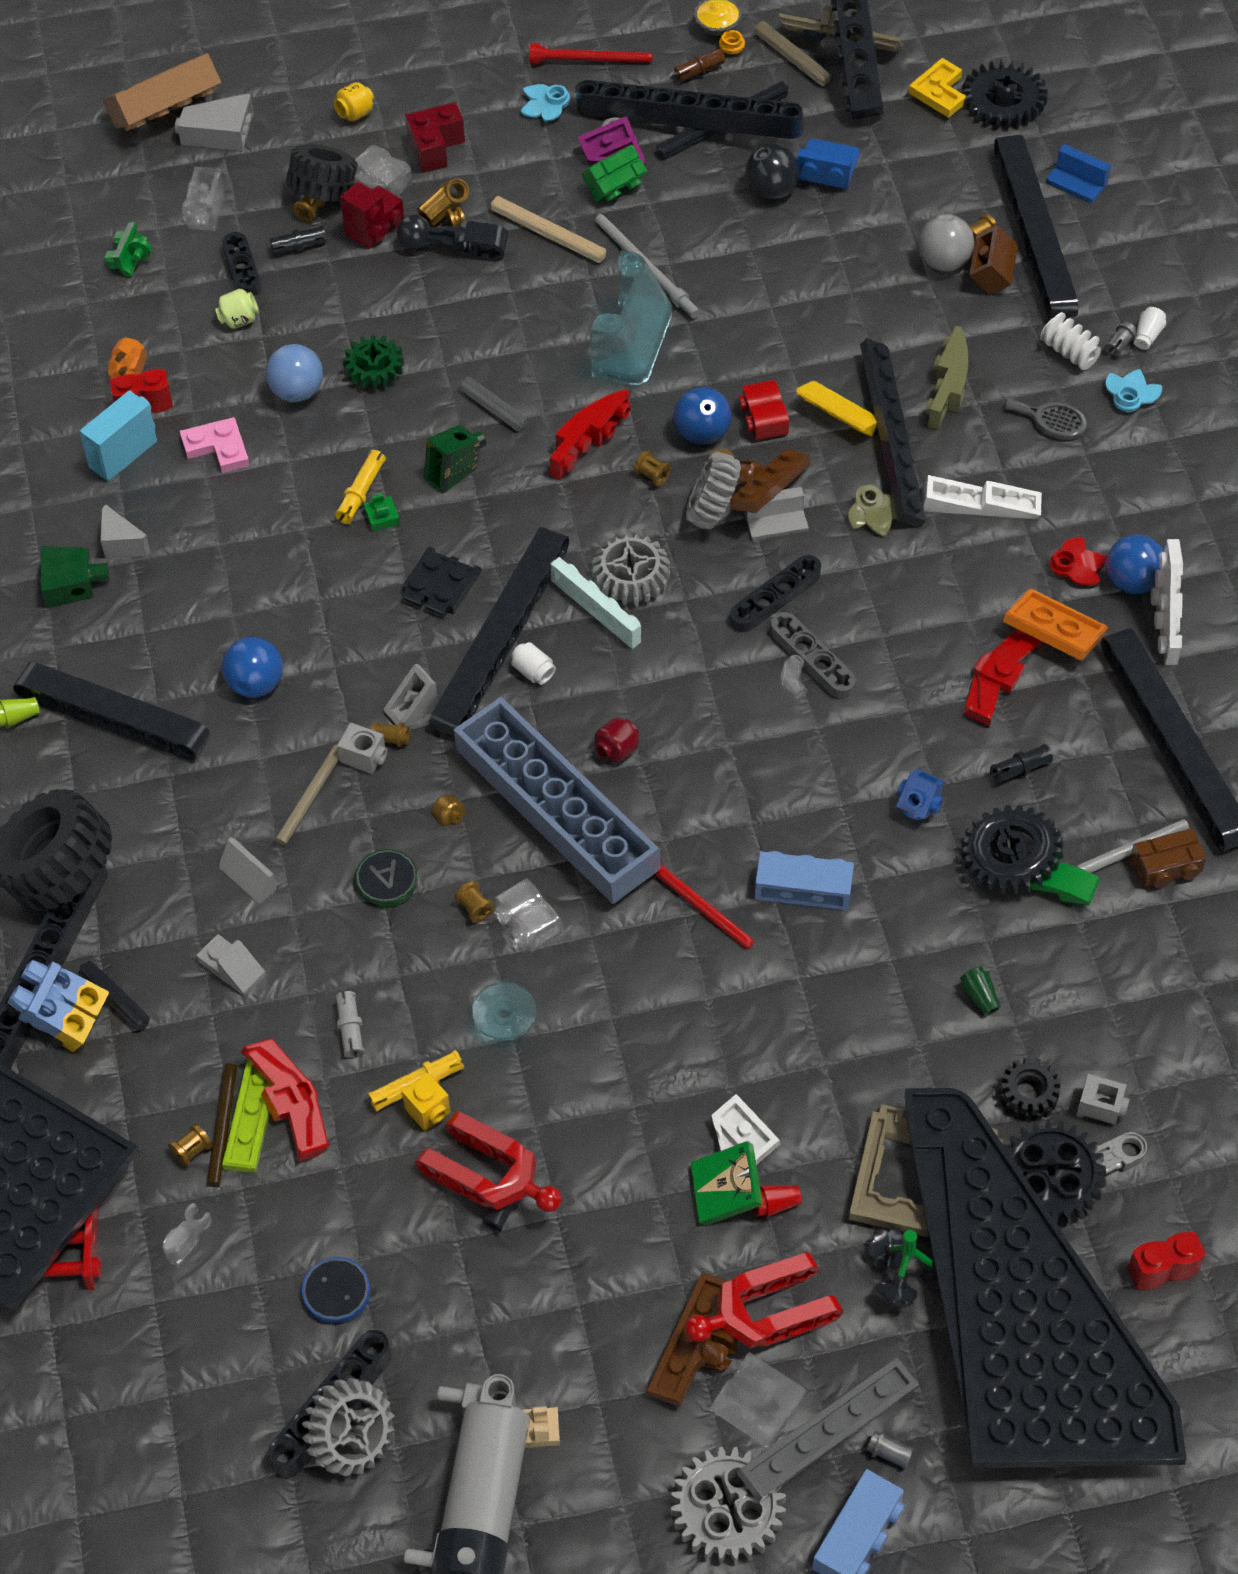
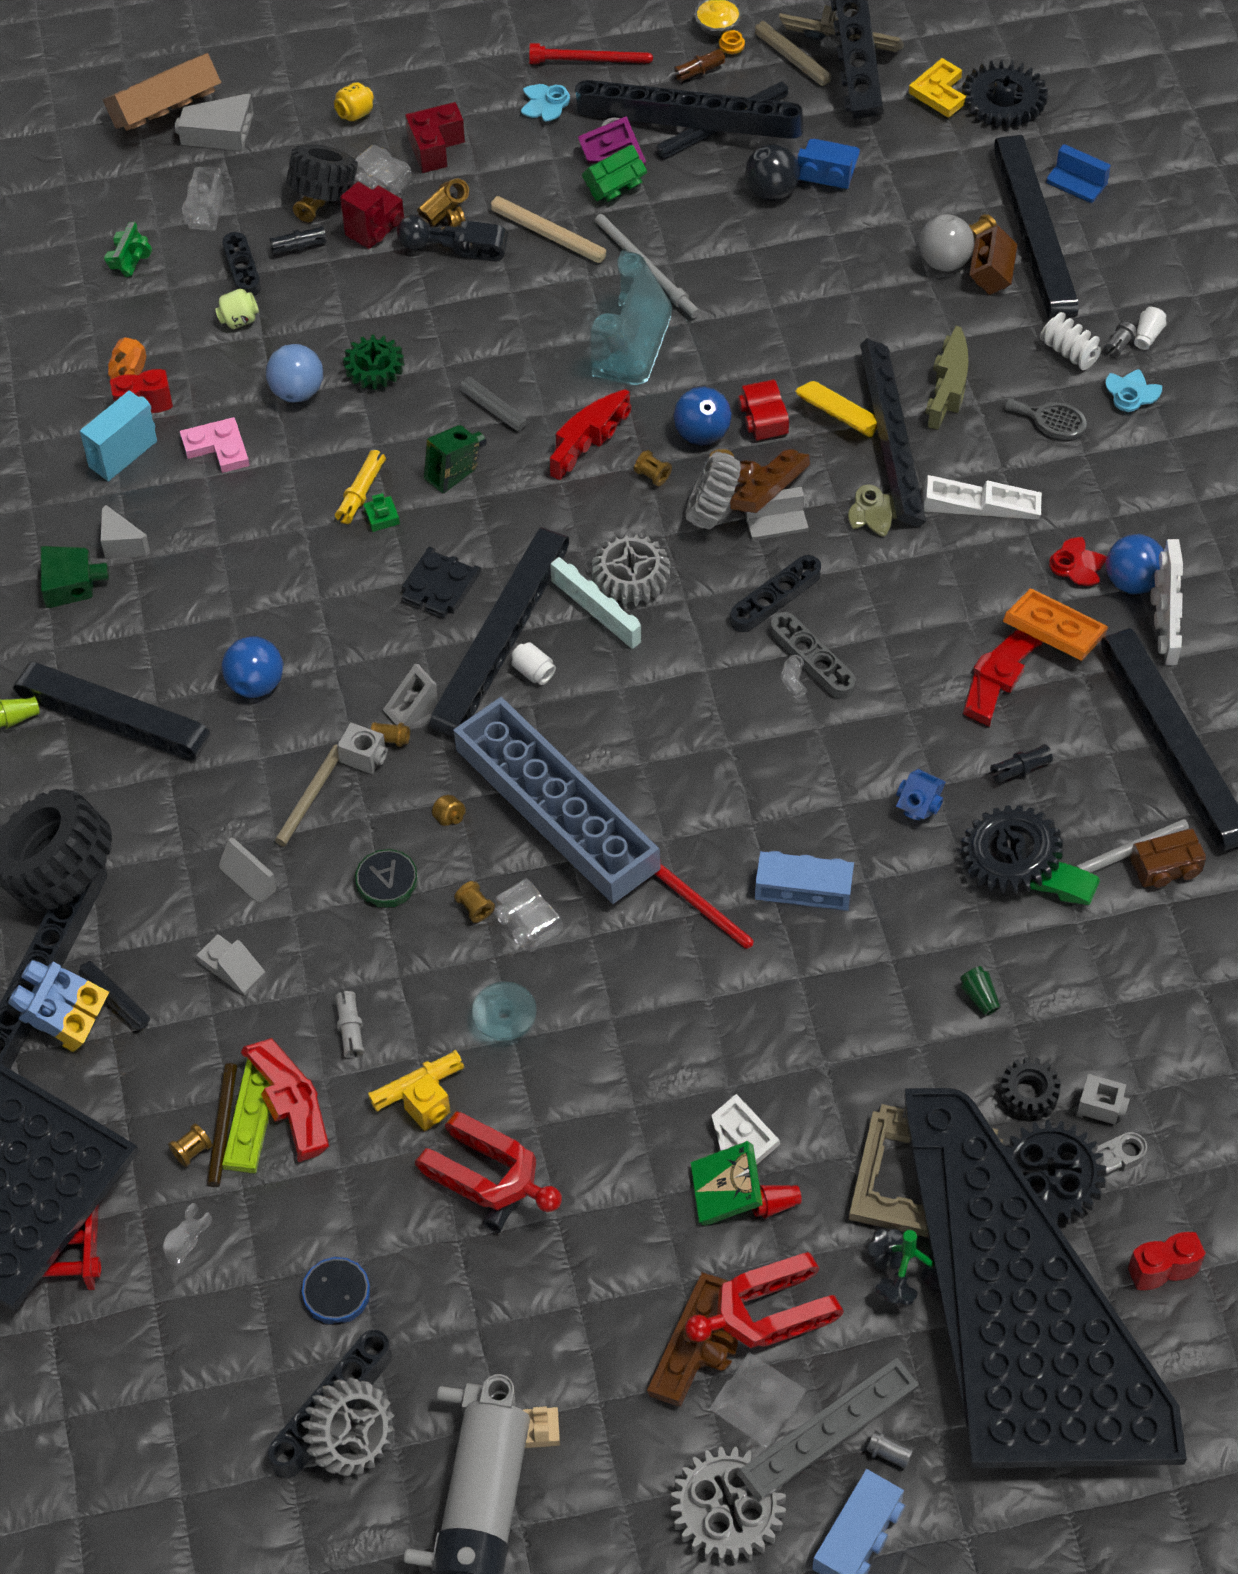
(616, 740): dark red head -> none

